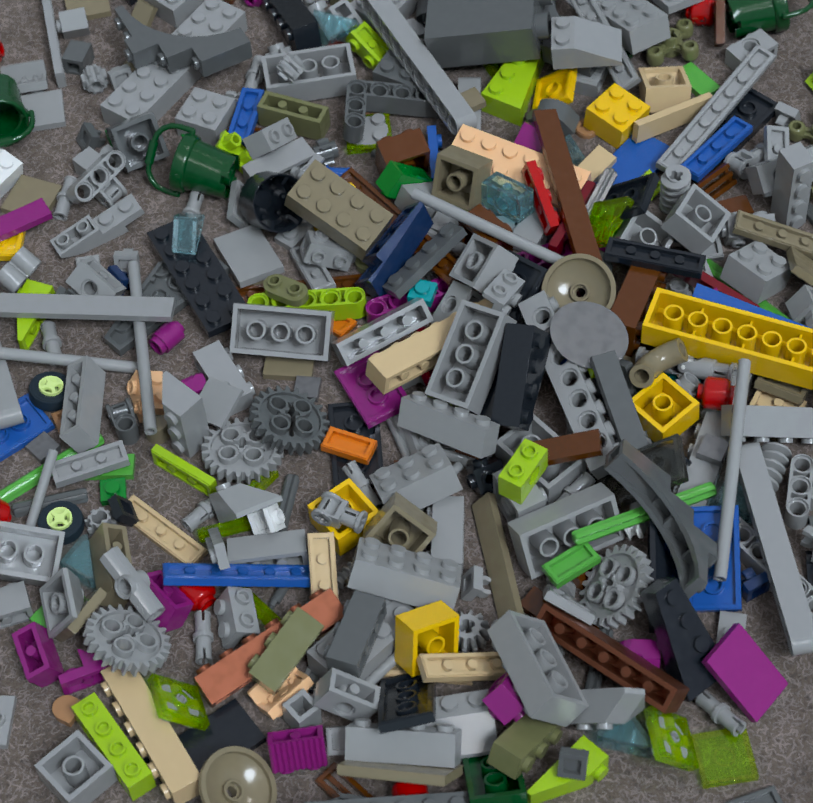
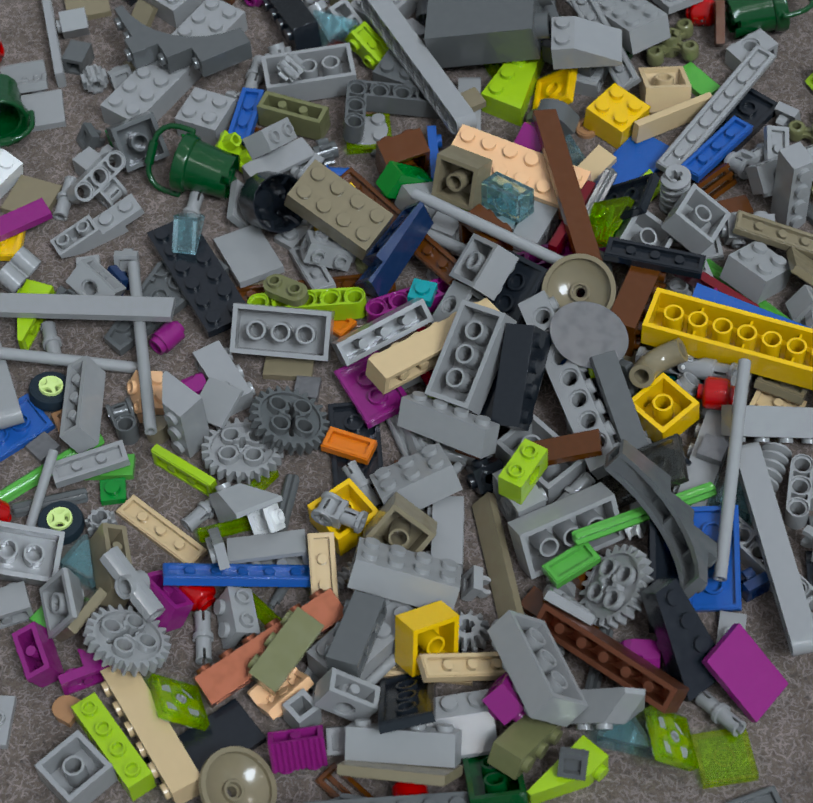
(122, 510): black plate -> none
(424, 260): dark grey plate -> none
(504, 291): light grey bracket -> none
(547, 215): red plate -> none

